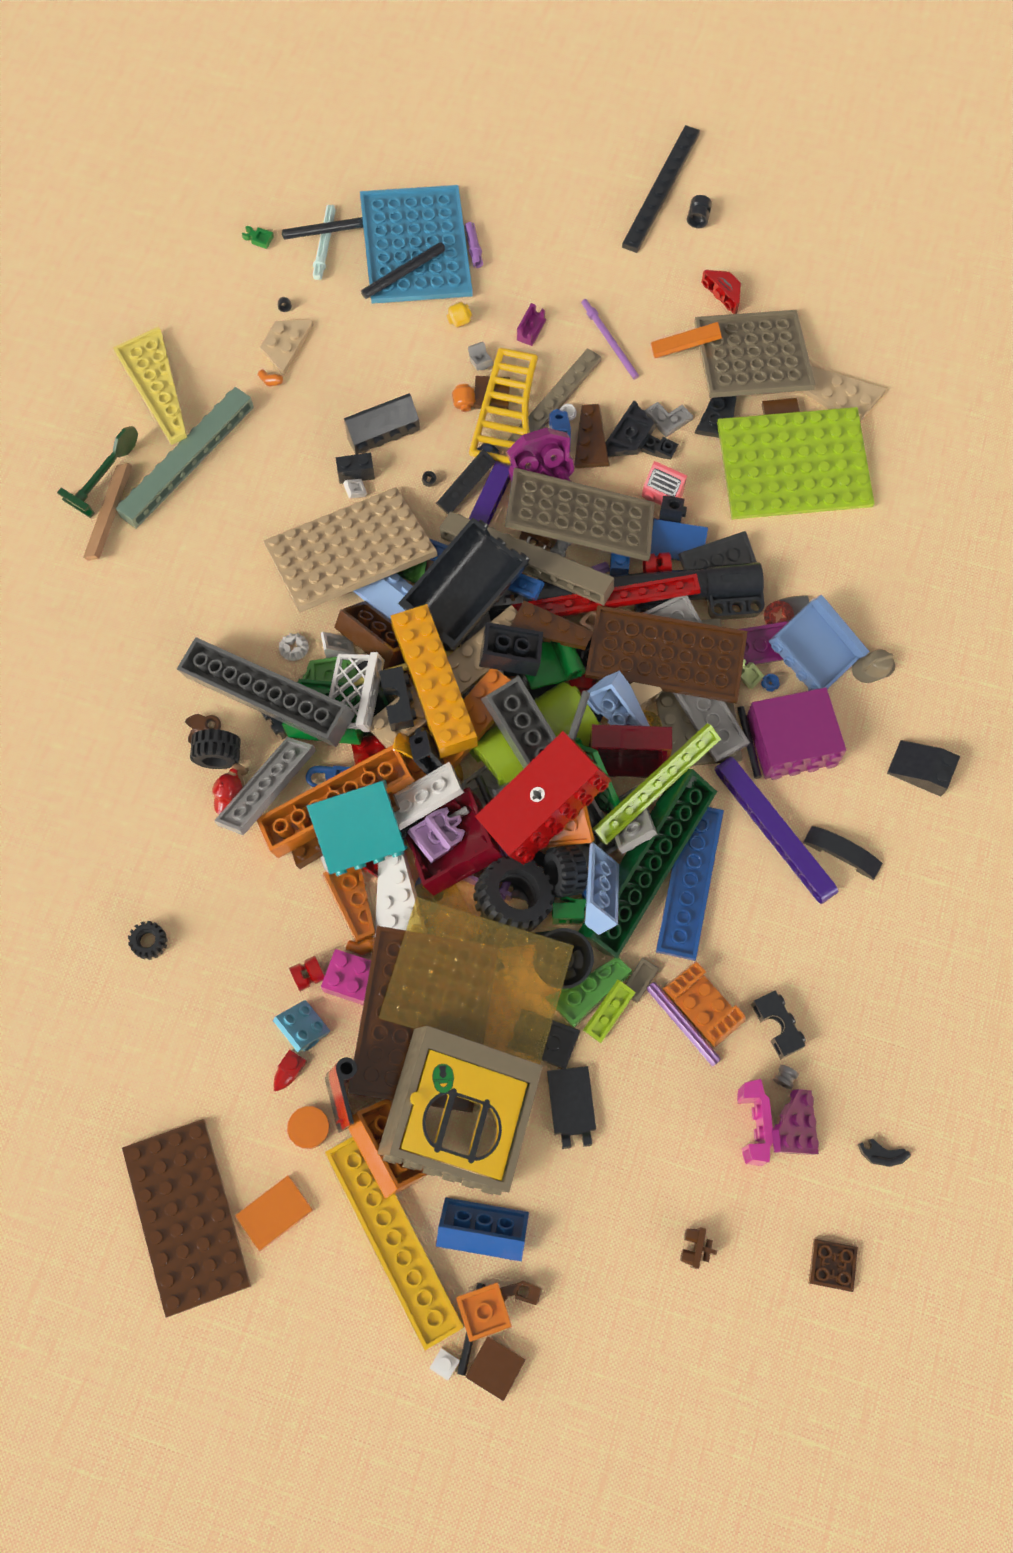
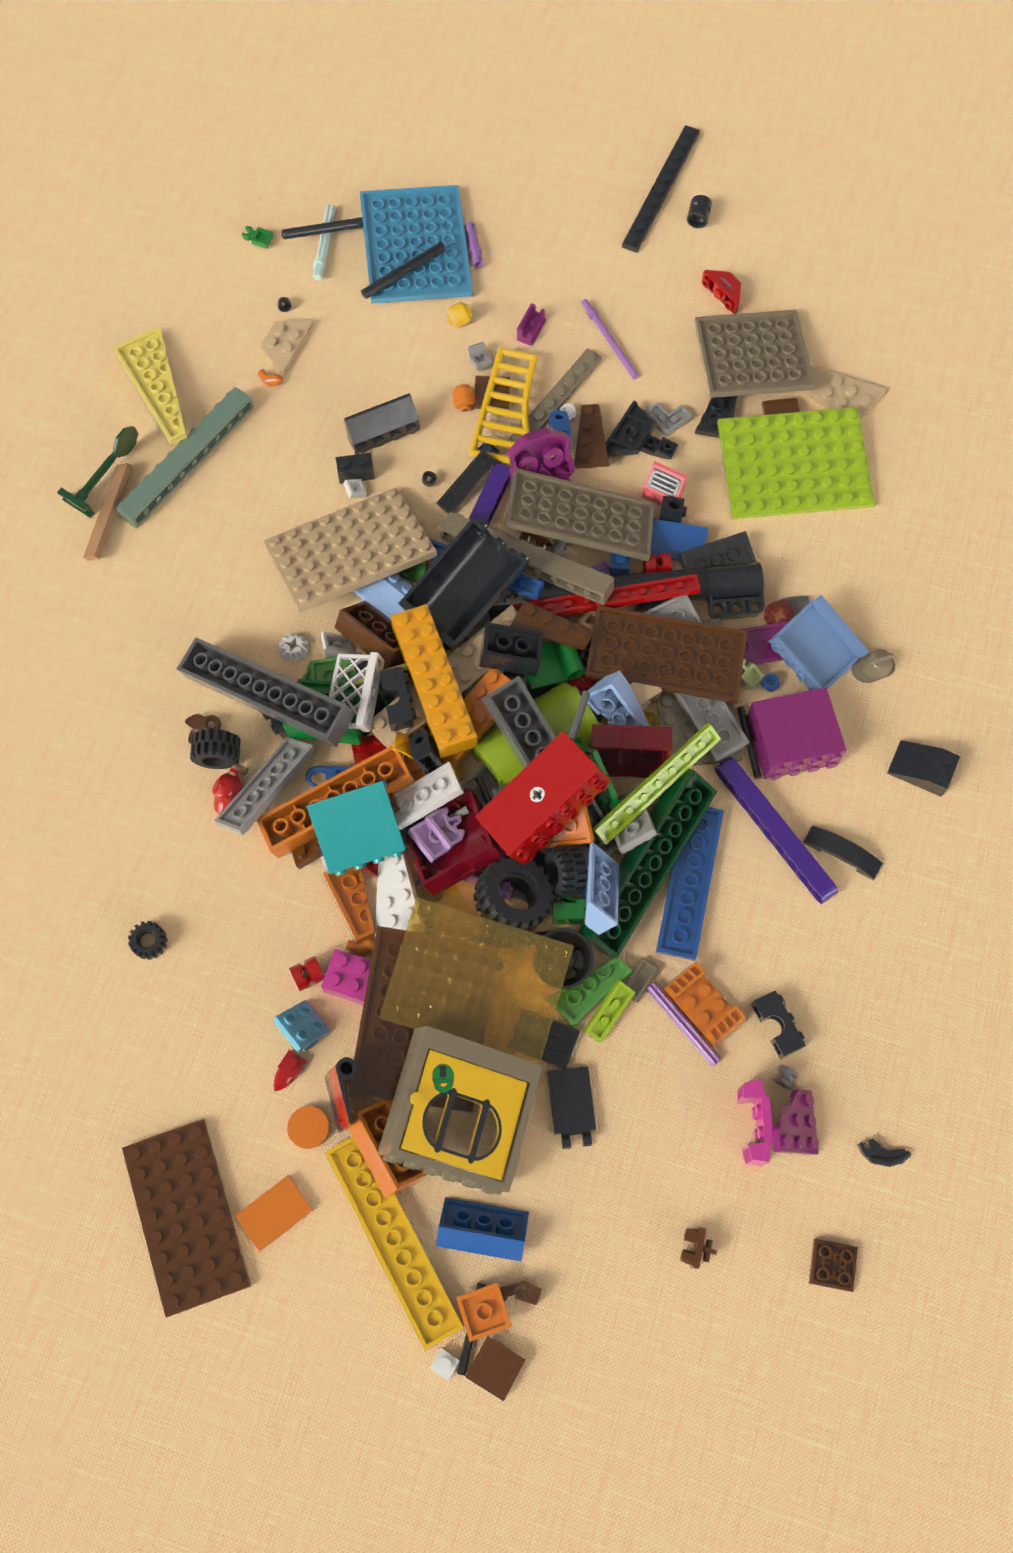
(686, 340): orange tile -> none

